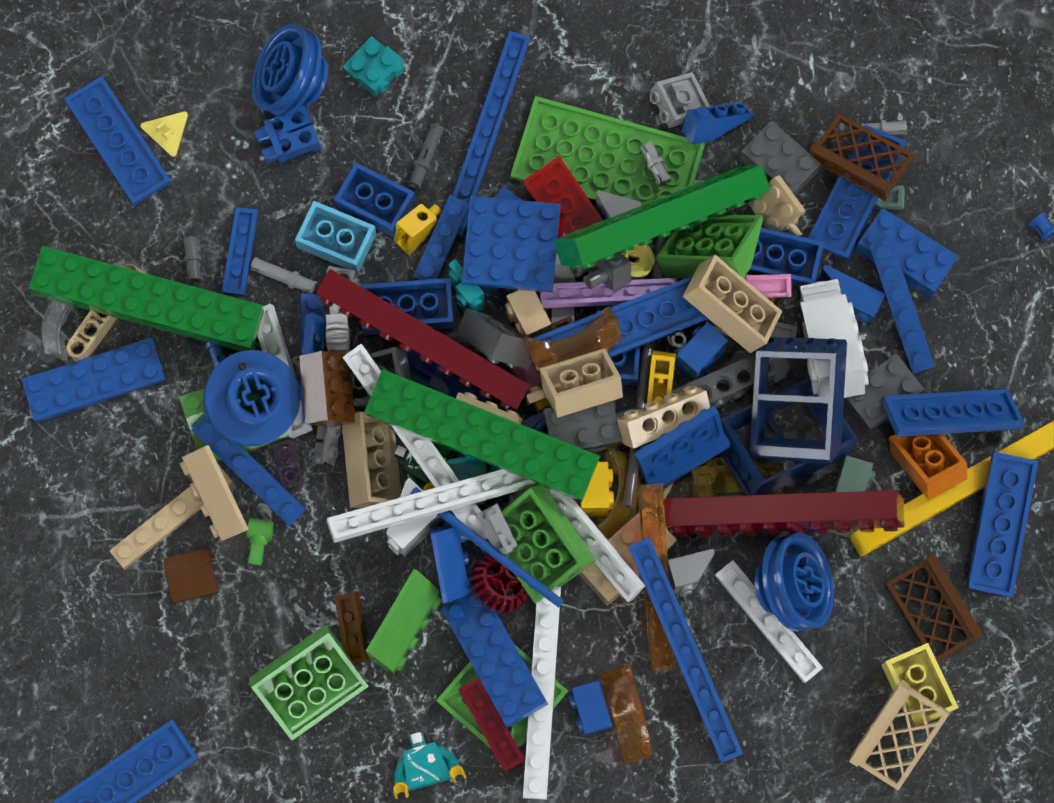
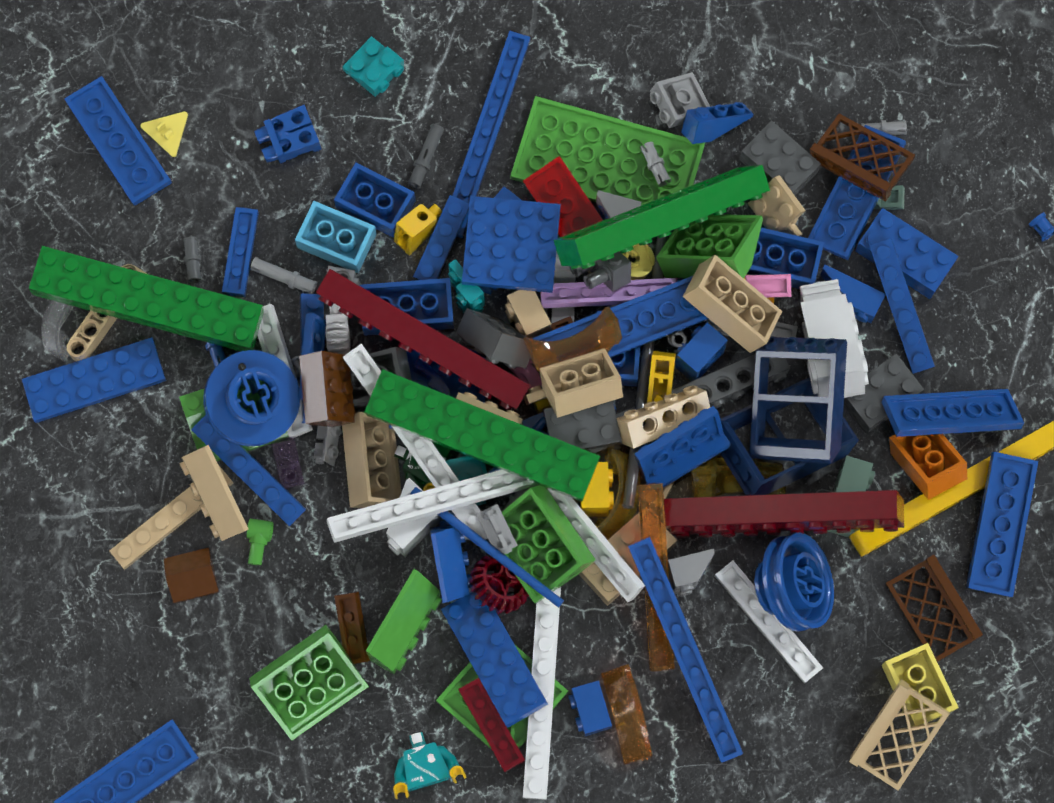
(289, 71): blue wheel -> none

